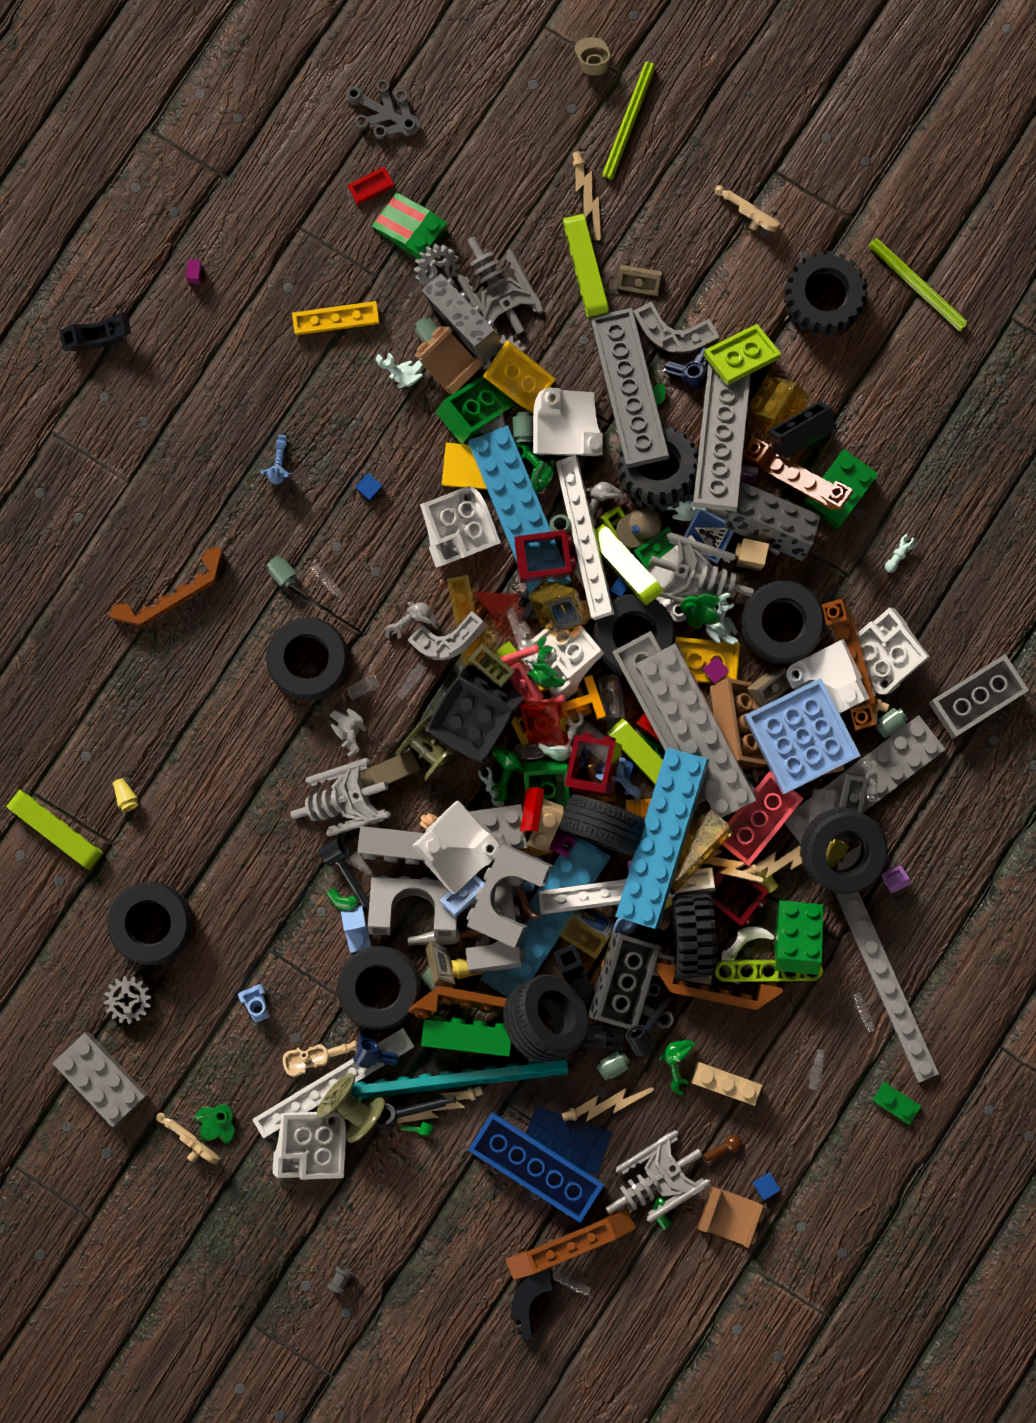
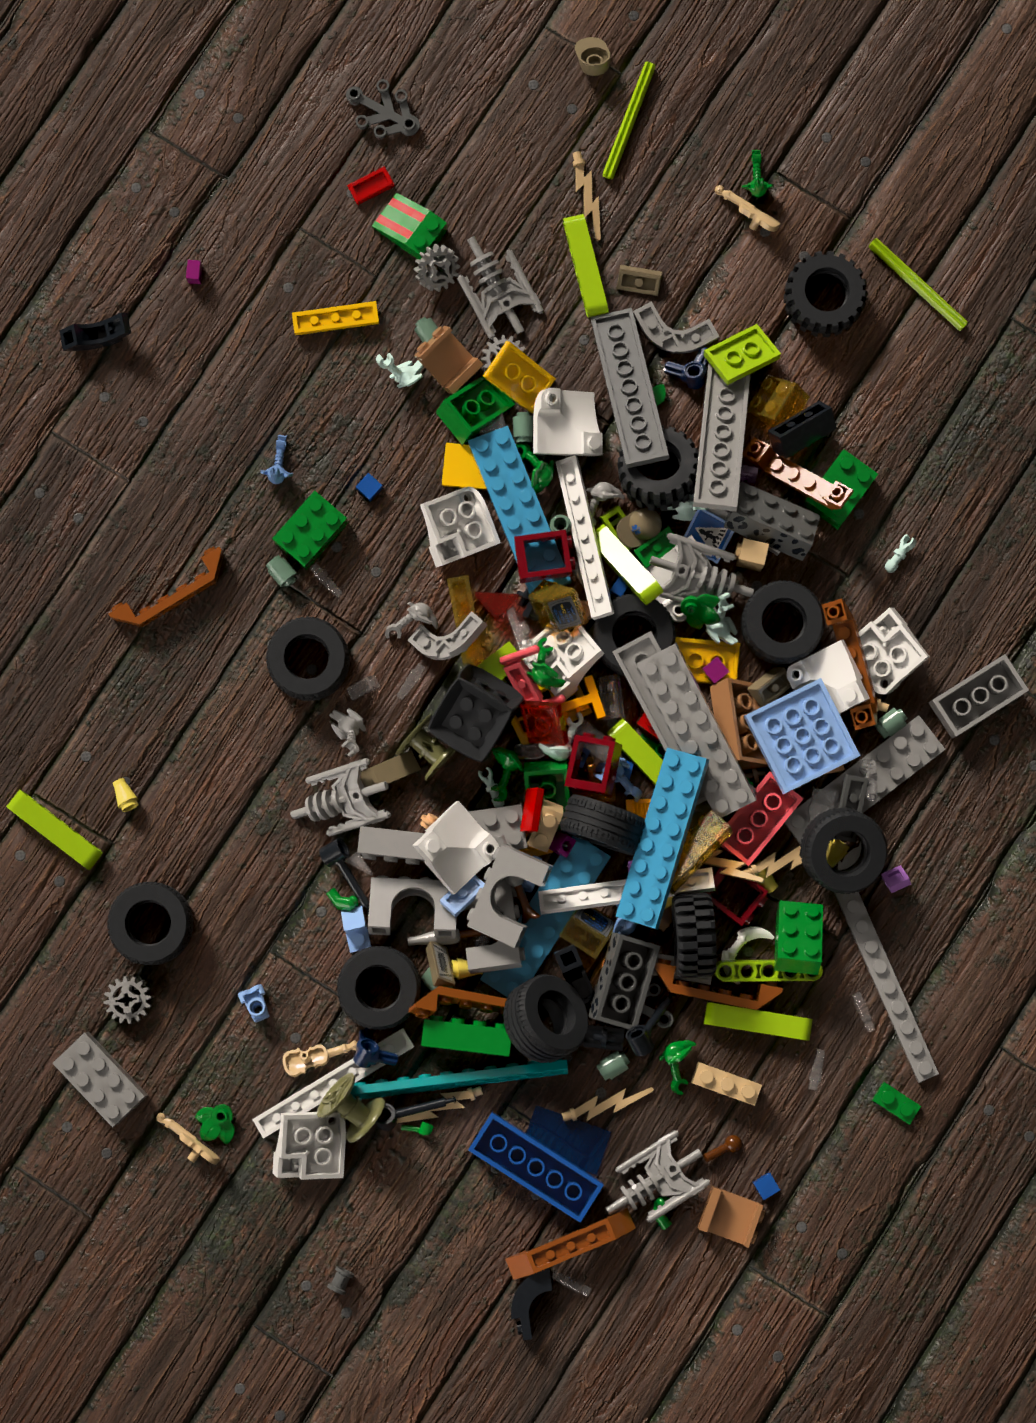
(310, 530): none -> green brick
(463, 318): brick -> none
(480, 648): olive slope -> none
(757, 186): none -> green piece
(758, 1021): none -> lime beam

